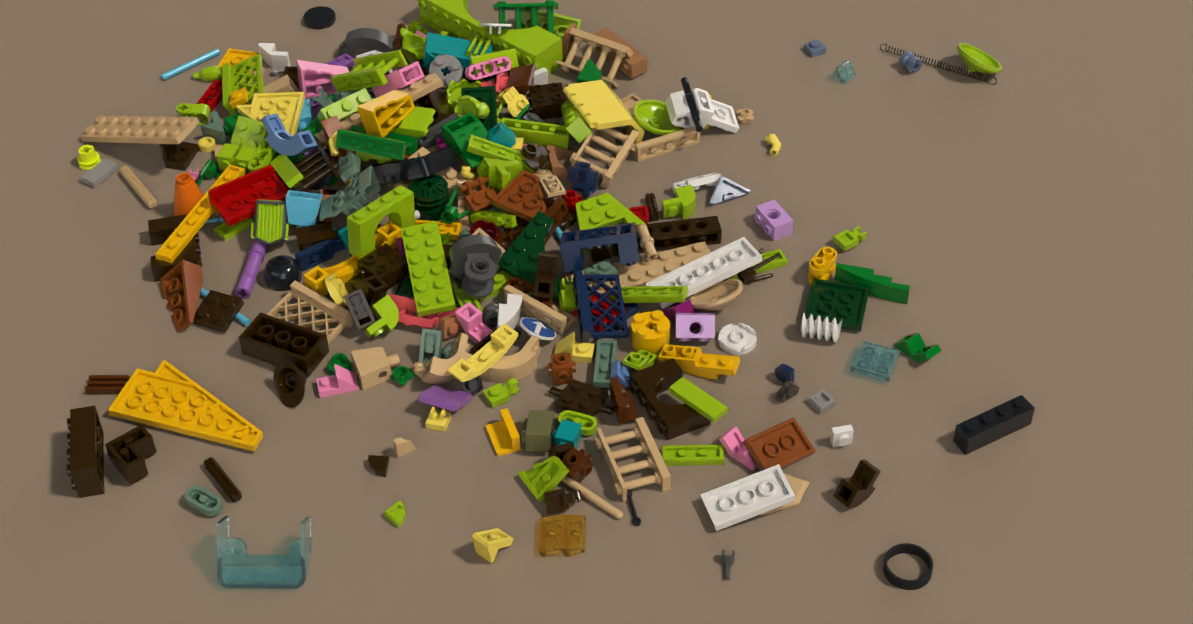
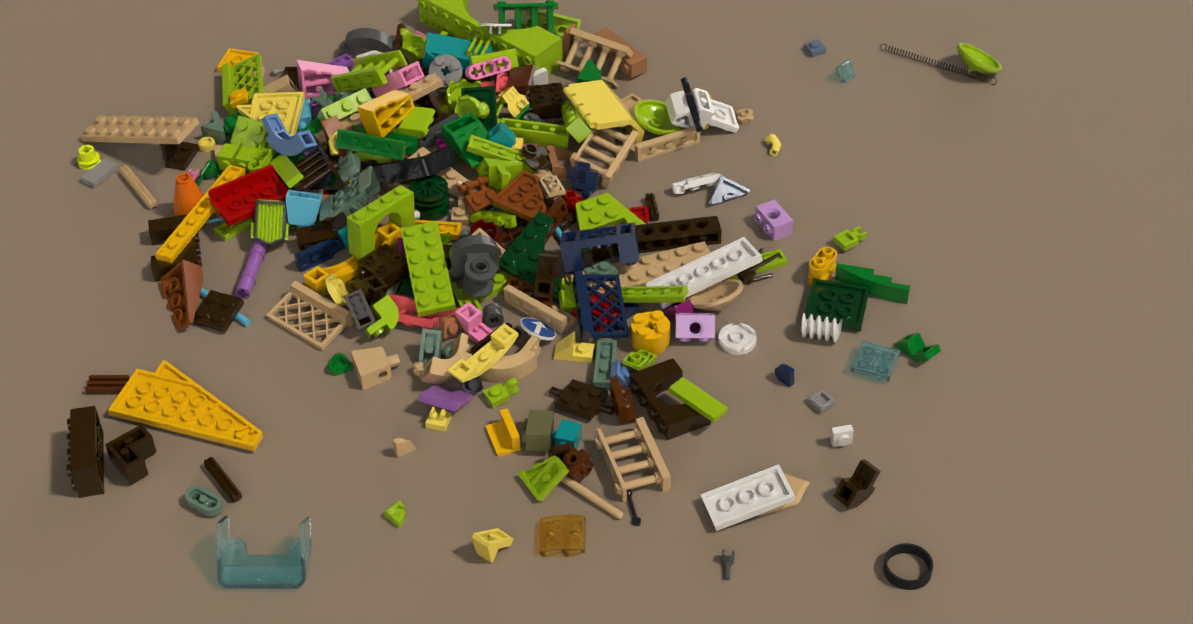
(190, 64): medium azure bar -> none
(200, 111): lime piece -> none
(209, 73): lime plant -> none
(215, 90): red beam -> none
(272, 57): white slope -> none
(282, 272): black cylinder -> none
(282, 341): dark brown brick -> none
(290, 383): dark brown piece -> none
(319, 17): black tile -> none
(341, 382): bright pink slope -> none
(379, 464): dark brown tile -> none
(401, 375): green plate -> none
(415, 25): clear neon green bush -> none
(451, 213): green plant -> none
(465, 172): light yellow arm -> none
(510, 312): white slope -> none
(558, 500): dark brown plate -> none
(561, 368): dark orange brick -> none
(588, 422): lime plate -> none
(646, 242): tan pin -> none
(682, 203): lime brick -> none
(692, 455): lime tile -> none
(700, 364): yellow slope -> none
(733, 444): bright pink slope -> none
(779, 445): dark orange tile -> none
(787, 391): clear smoke tile -> none
(910, 62): sand blue wheel -> none
(993, 424): black brick -> none

